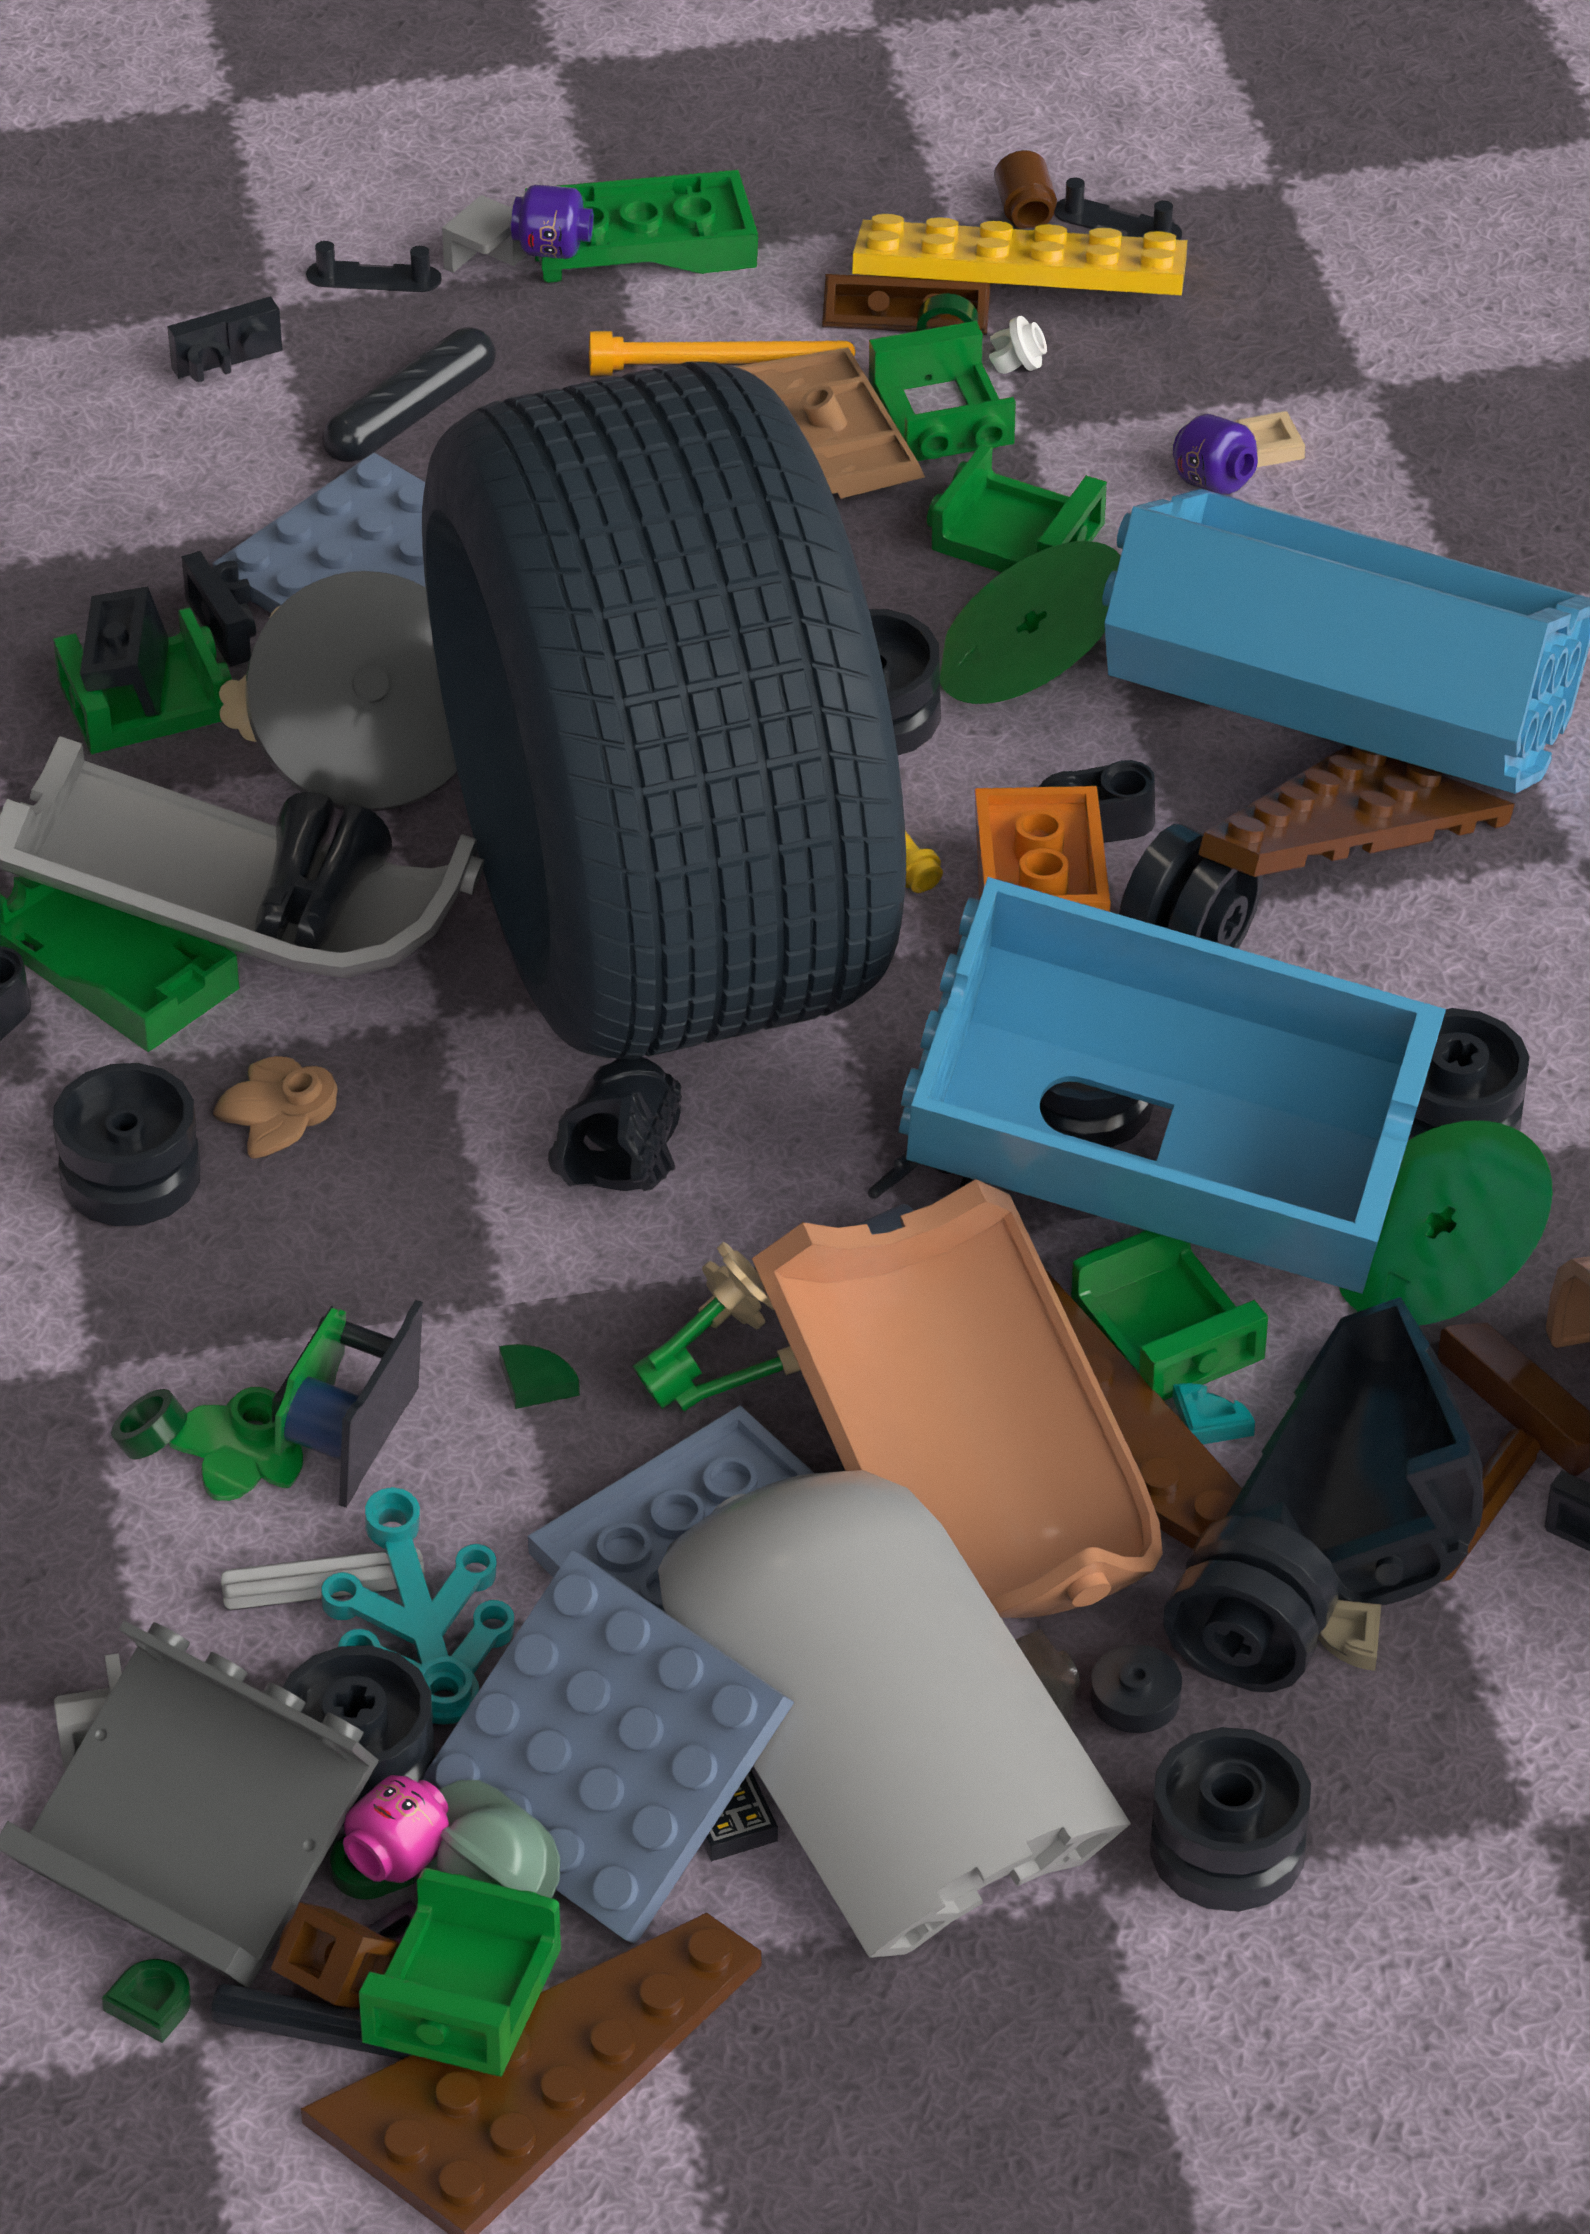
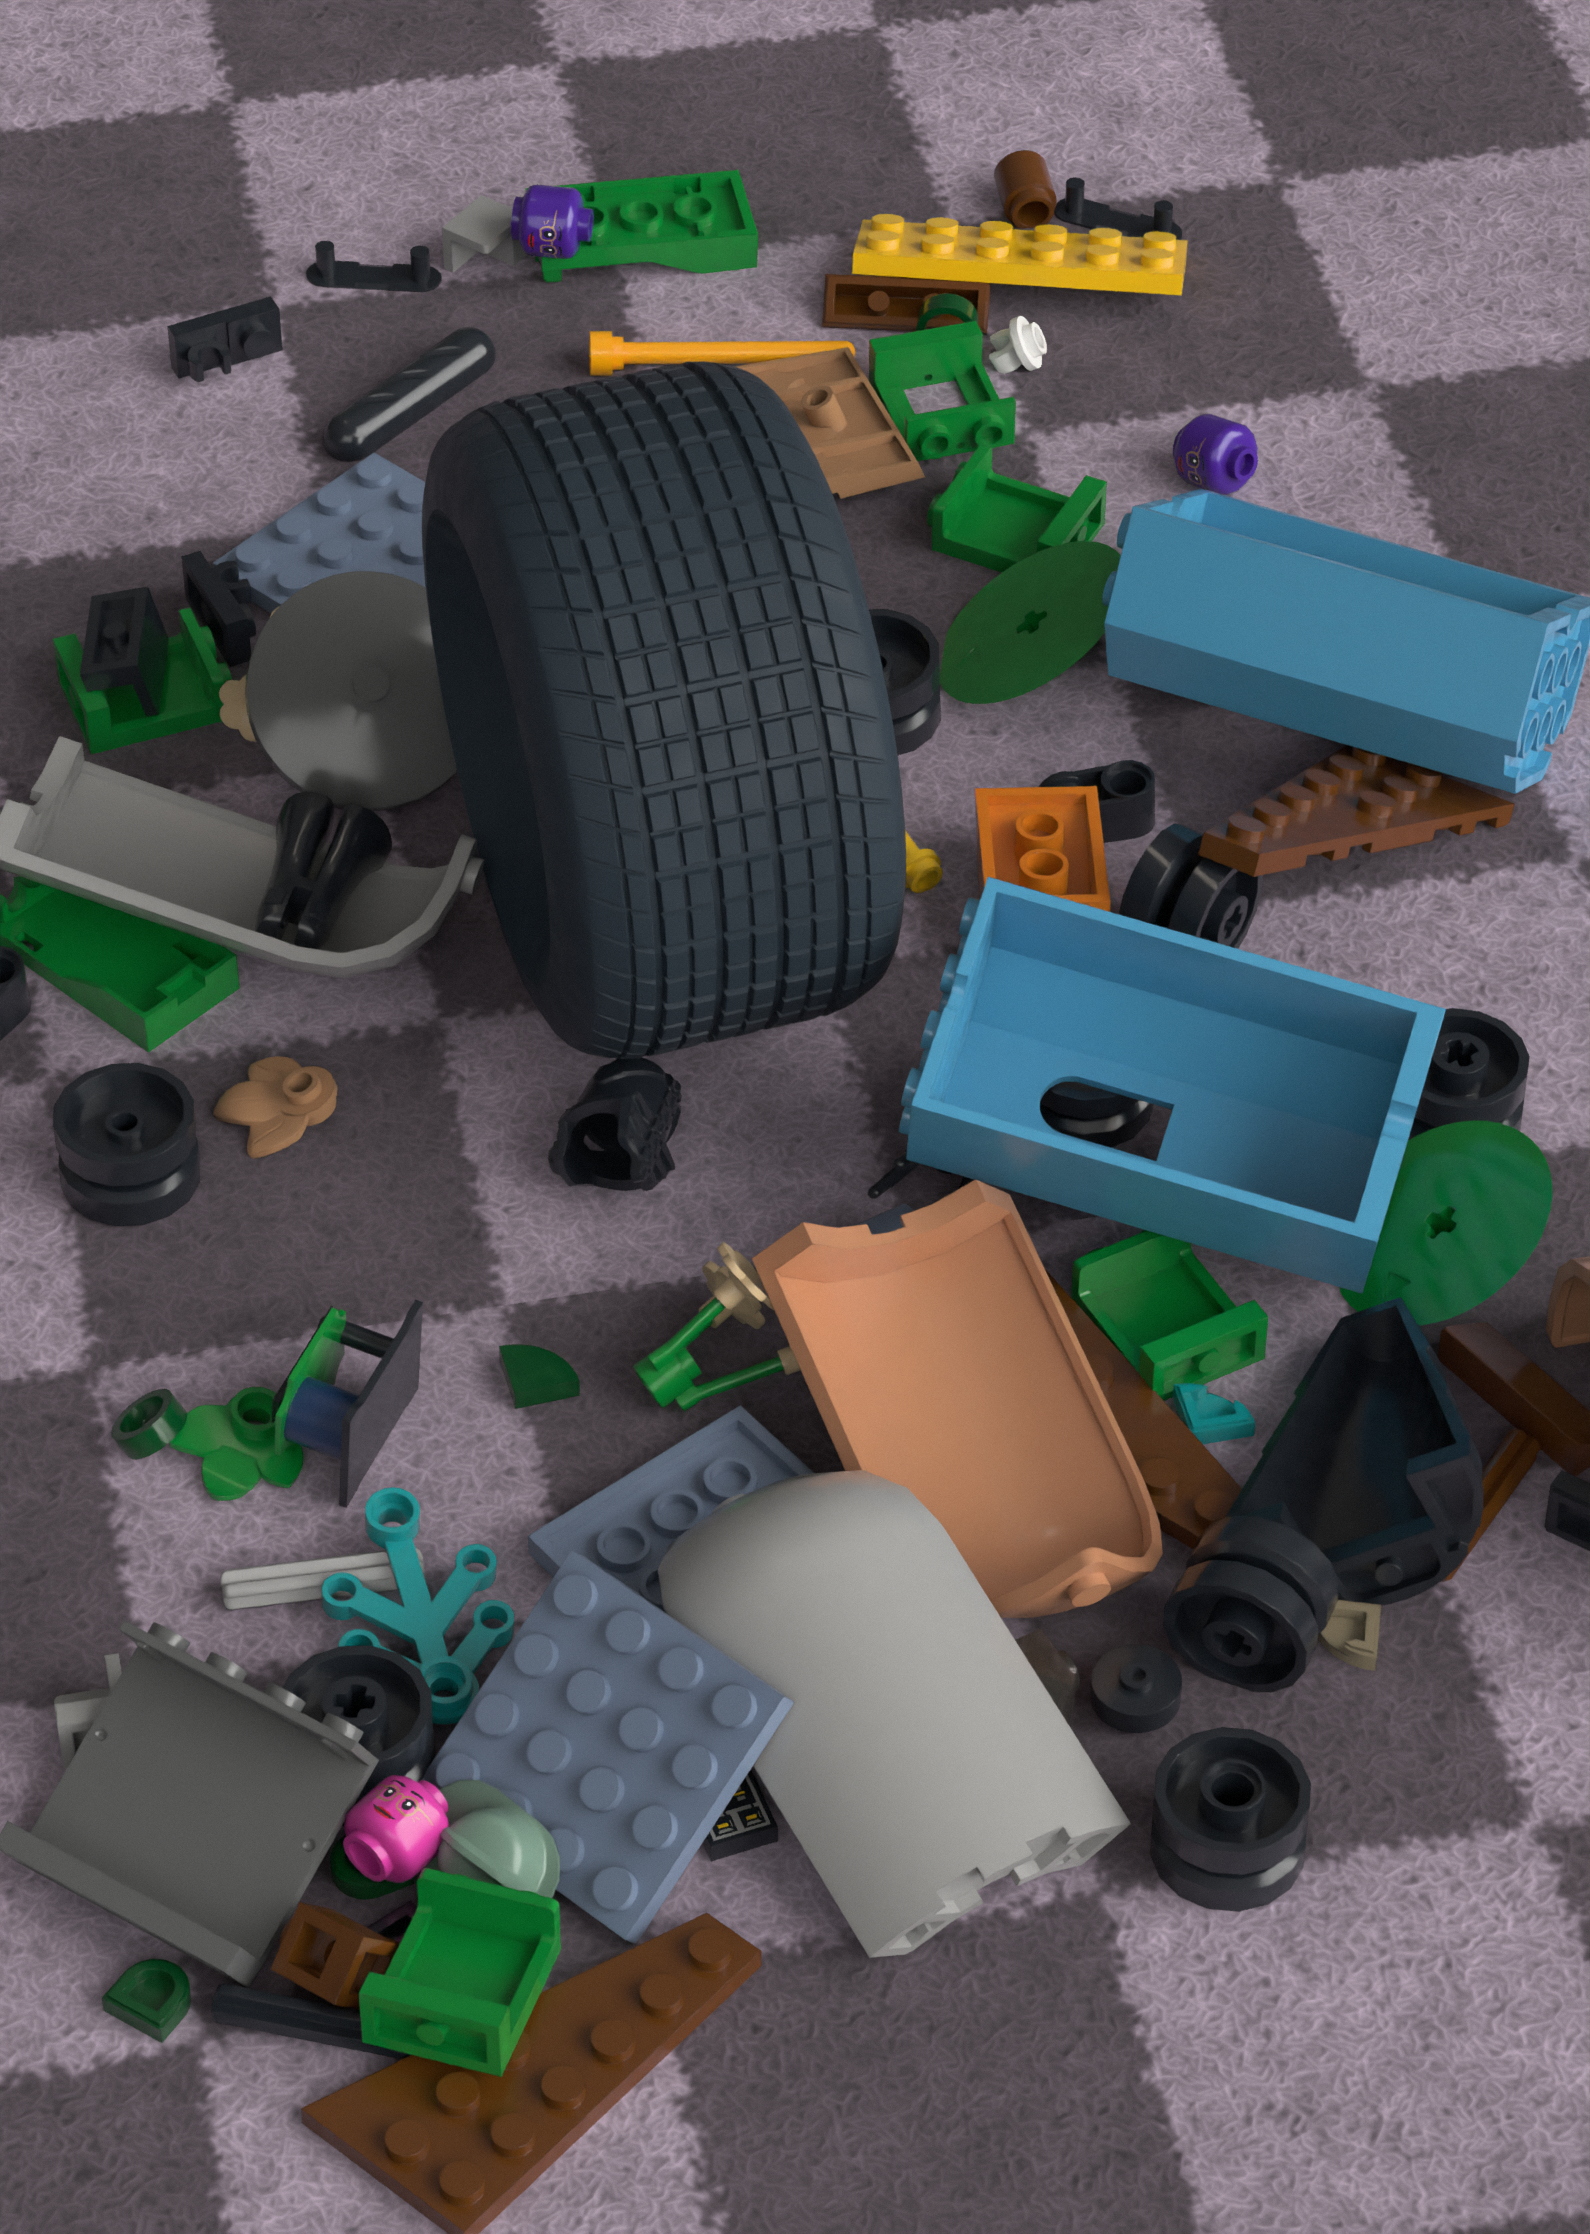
(1275, 438): tan tile -> none

